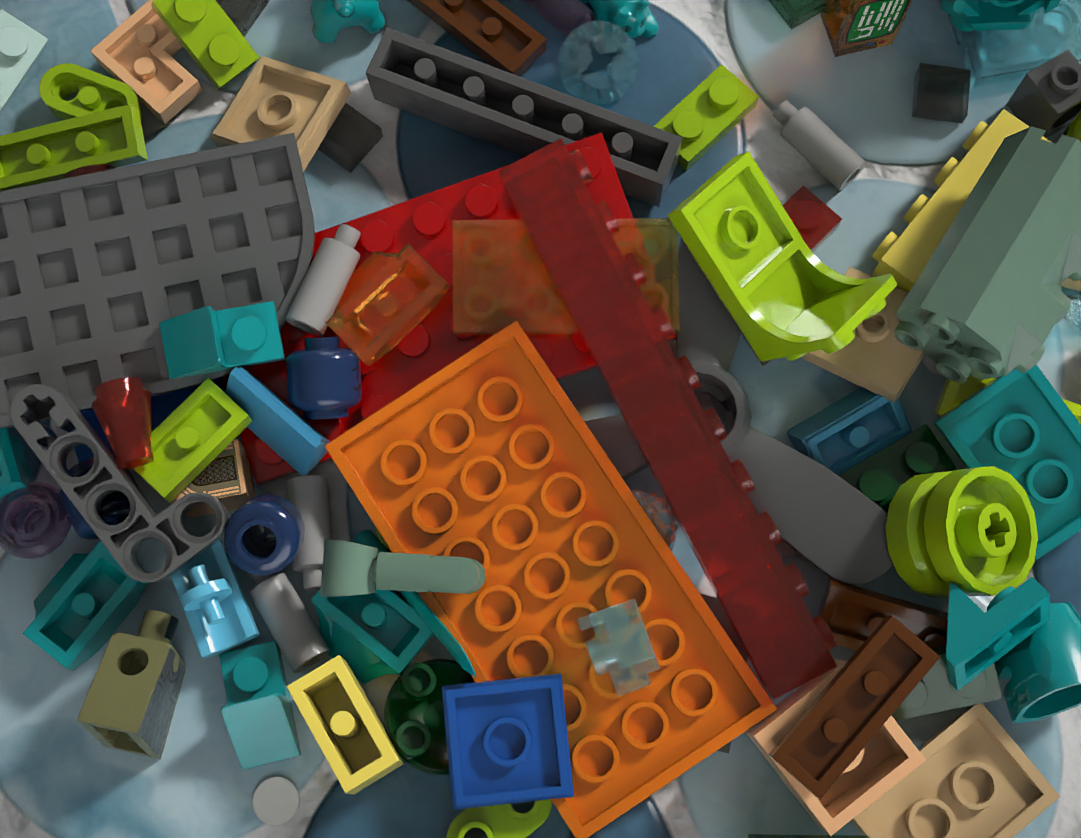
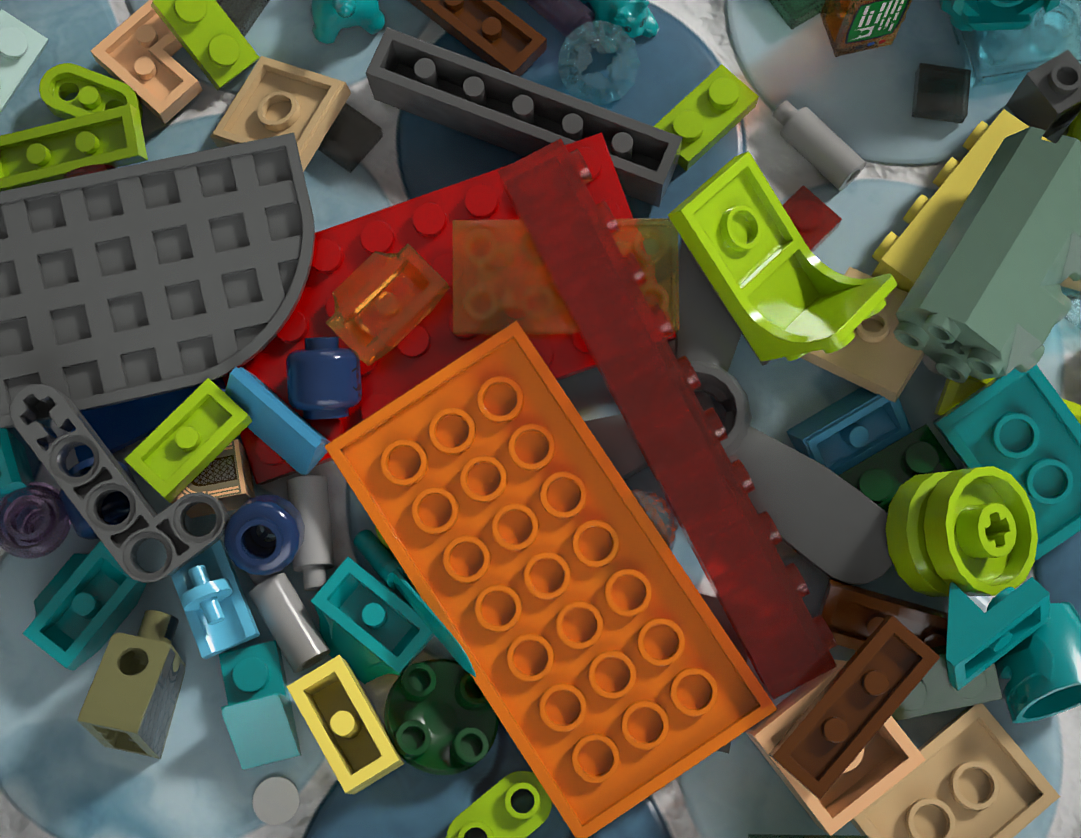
(126, 420): clear red cone -> none
(221, 339): teal slope -> none
(325, 282): light grey cylinder -> none
(360, 570): sand green piece -> none
(507, 741): blue tile -> none
(621, 646): clear light blue brick -> none

